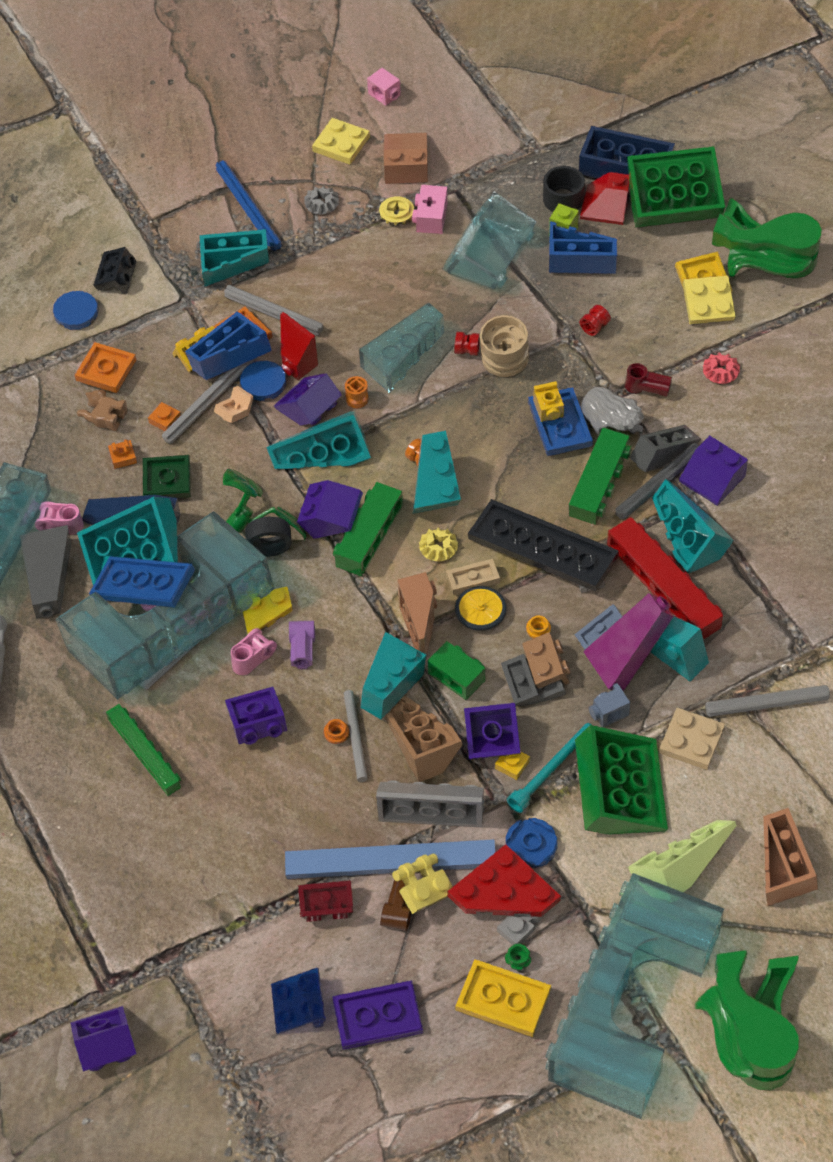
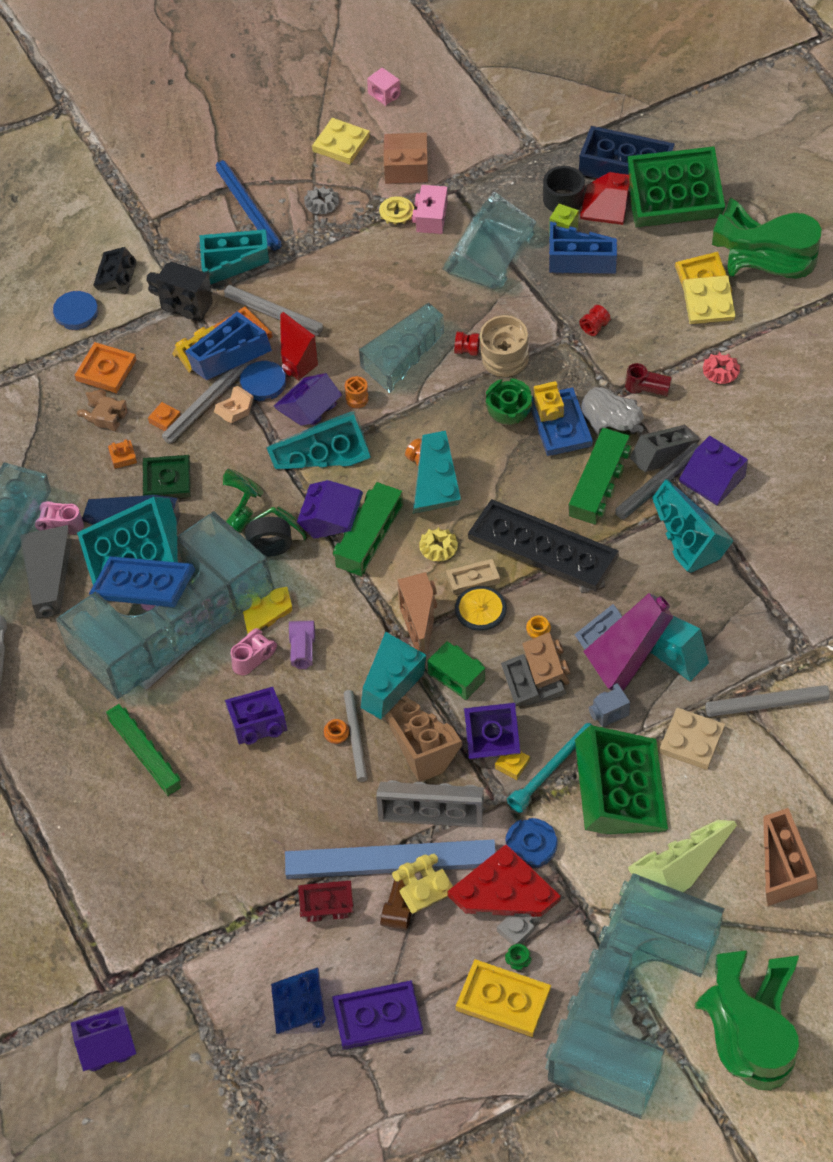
(182, 290): none -> black hinge
(508, 401): none -> green cylinder
(664, 577): red brick -> none

